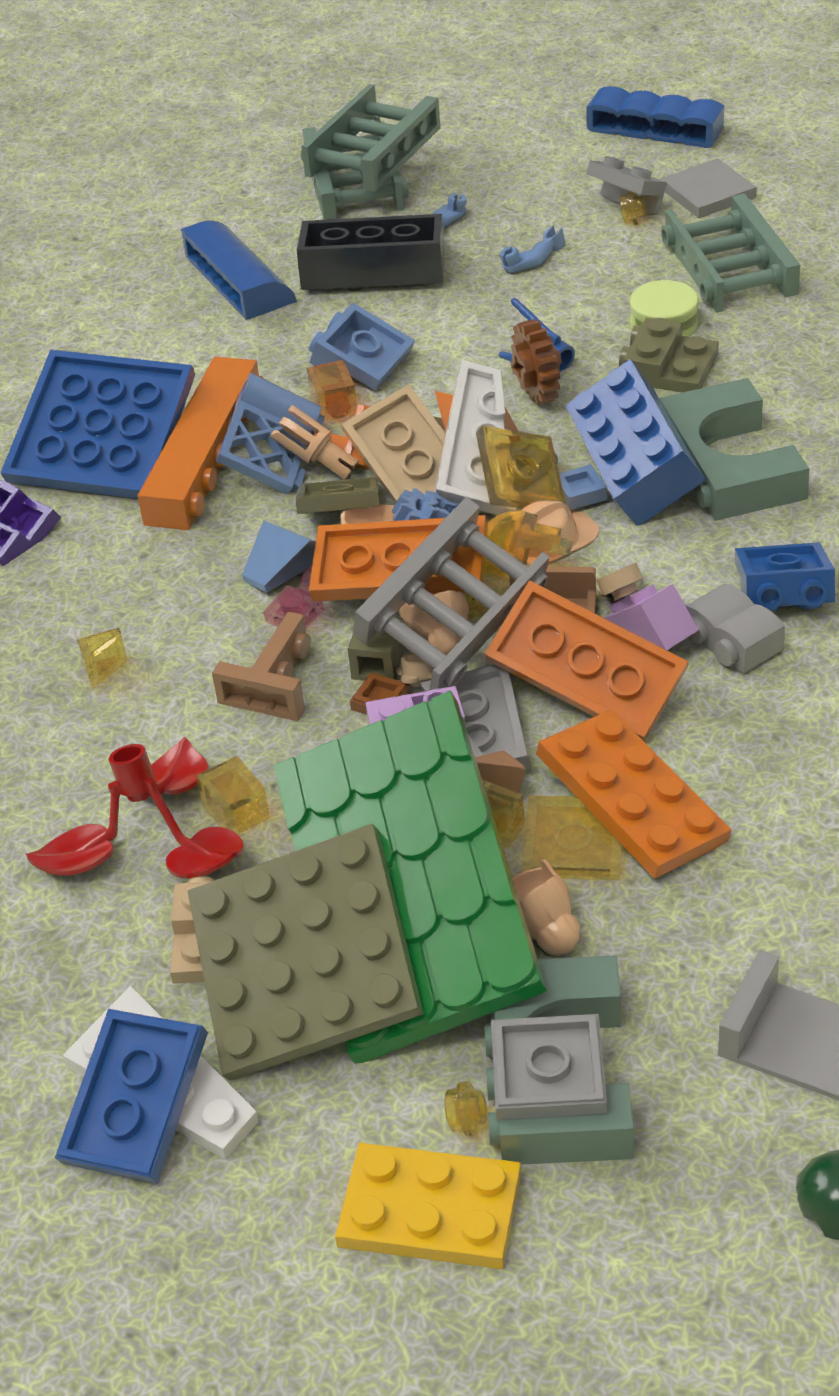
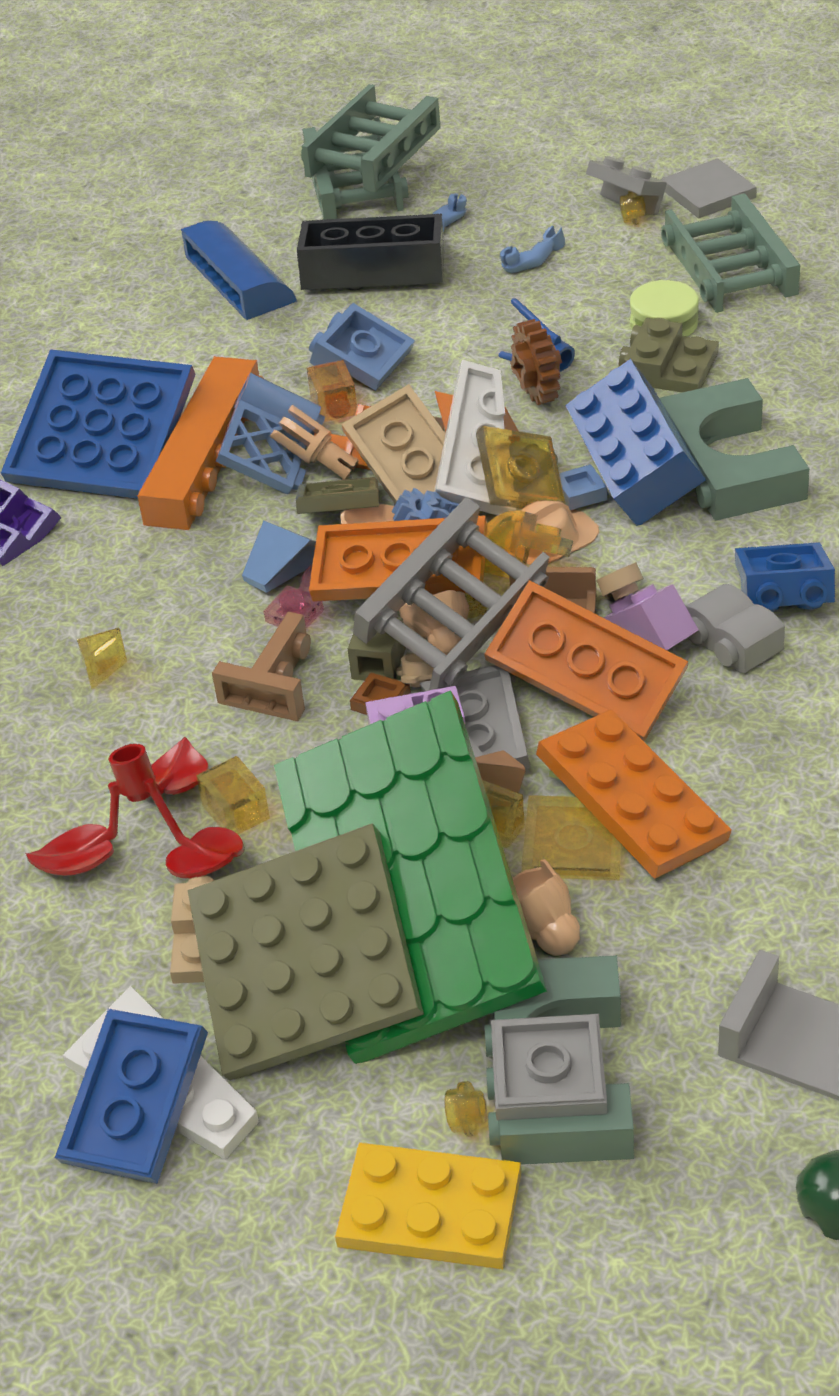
(659, 118): blue brick -> none

